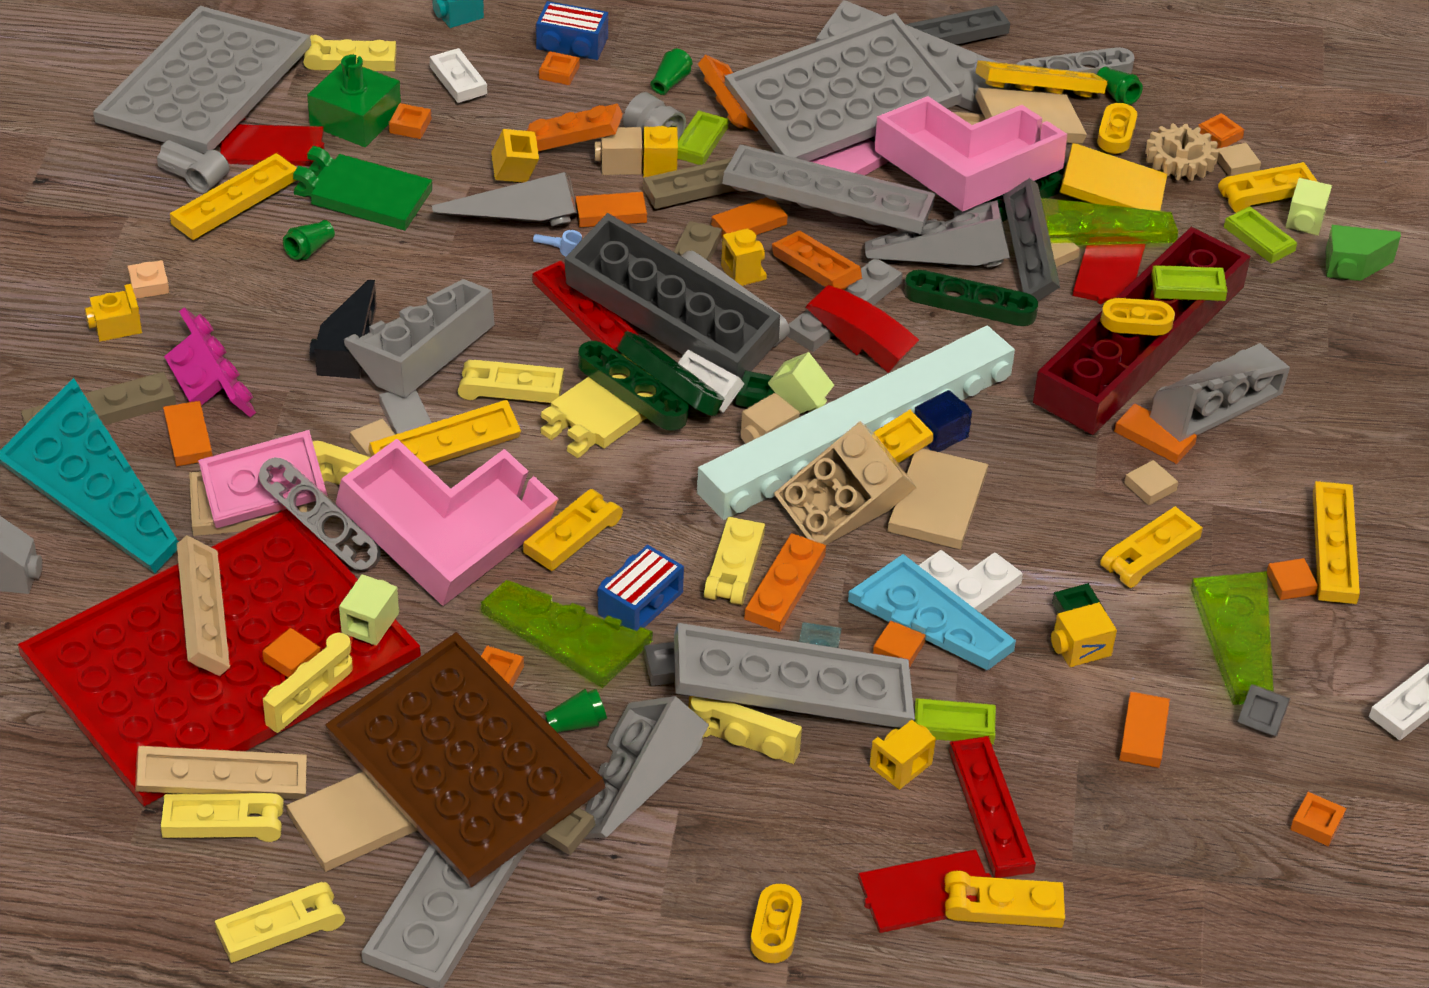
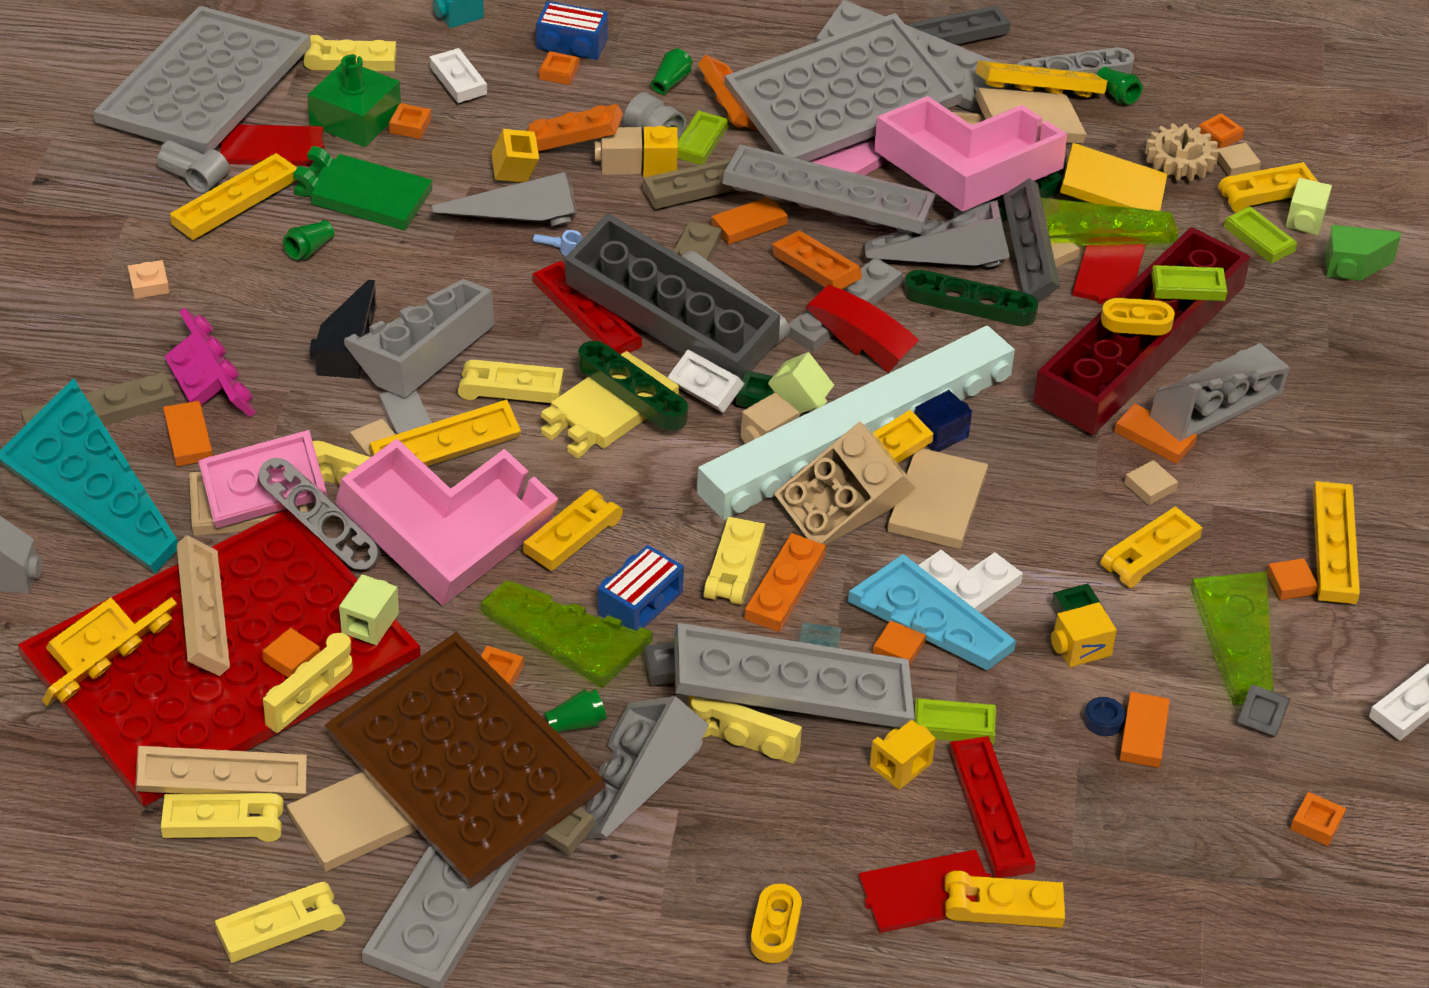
(95, 640): none -> yellow bracket
(114, 314): yellow brick -> none
(624, 206): orange tile -> none
(671, 373): dark green beam -> none
(743, 257): yellow brick -> none
(1104, 716): none -> dark blue tile
(1117, 128): yellow plate -> none

